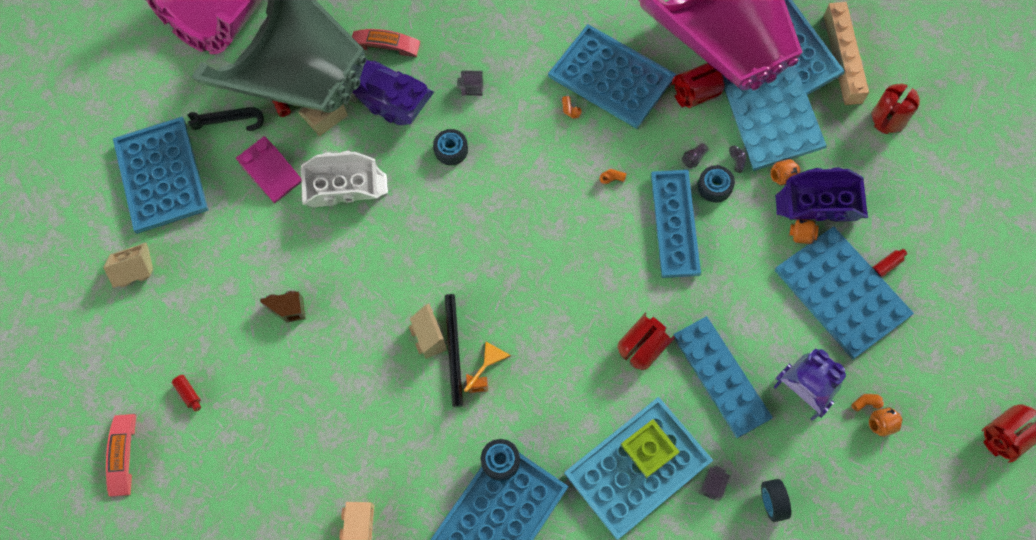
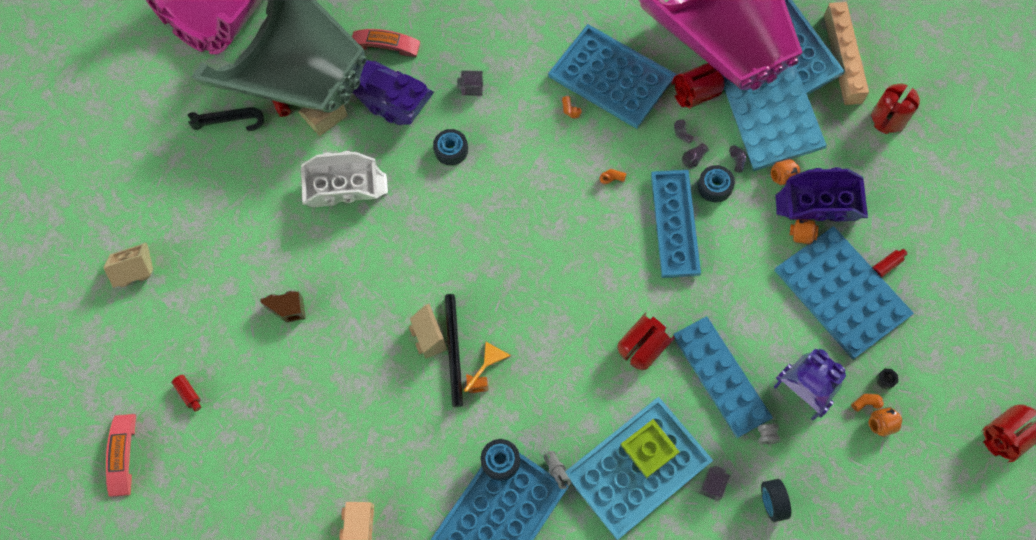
(160, 175): dark azure plate -> none
(269, 169): dark pink slope -> none
(557, 469): none -> light grey pin
(680, 131): none -> arm
(769, 434): none -> light grey wheel
(887, 378): none -> black tile

